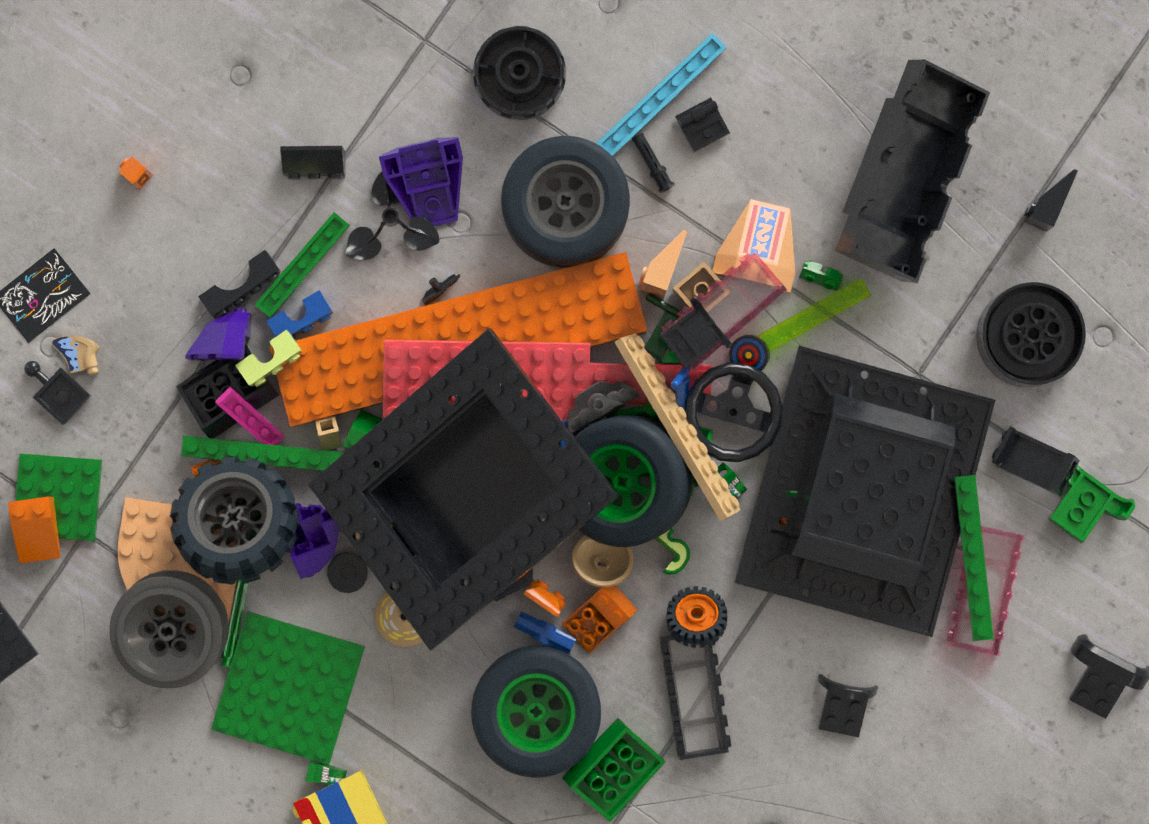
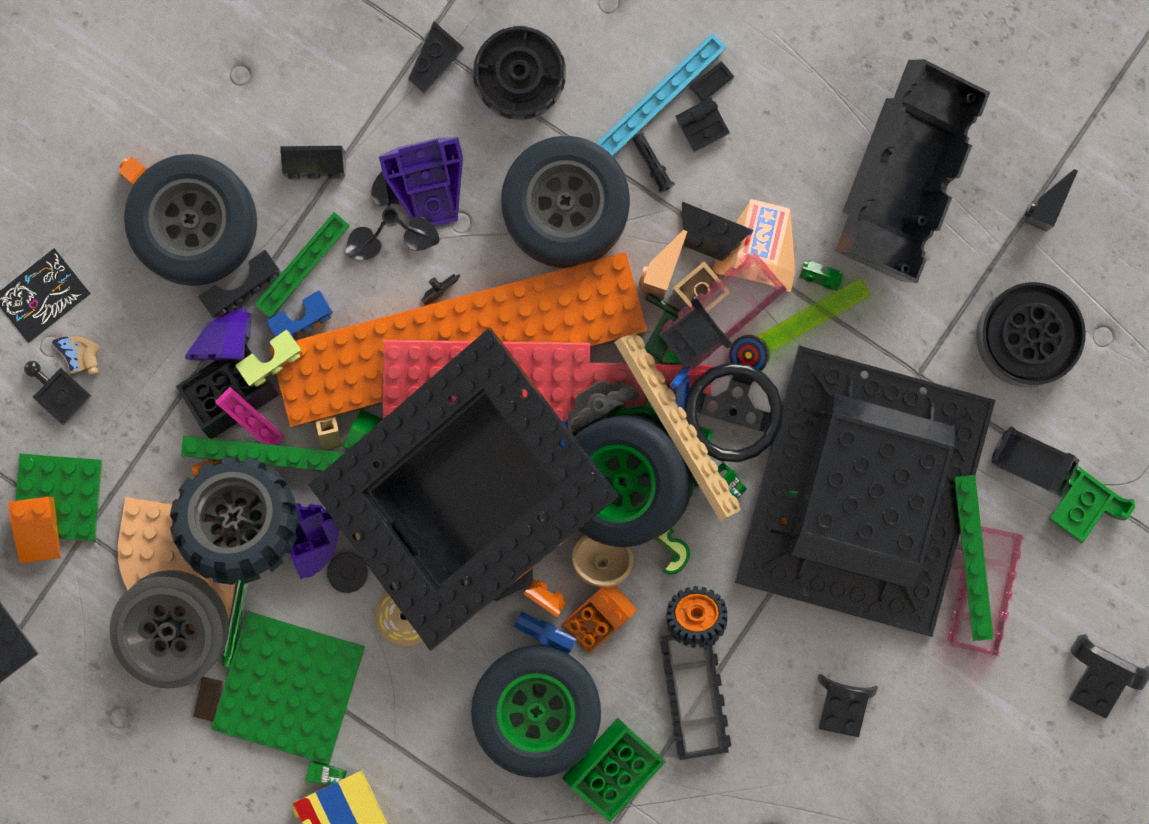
(167, 184): none -> black wheel
(208, 698): none -> dark brown tile
(436, 55): none -> black wing
(711, 233): none -> black wing
(712, 81): none -> black tile

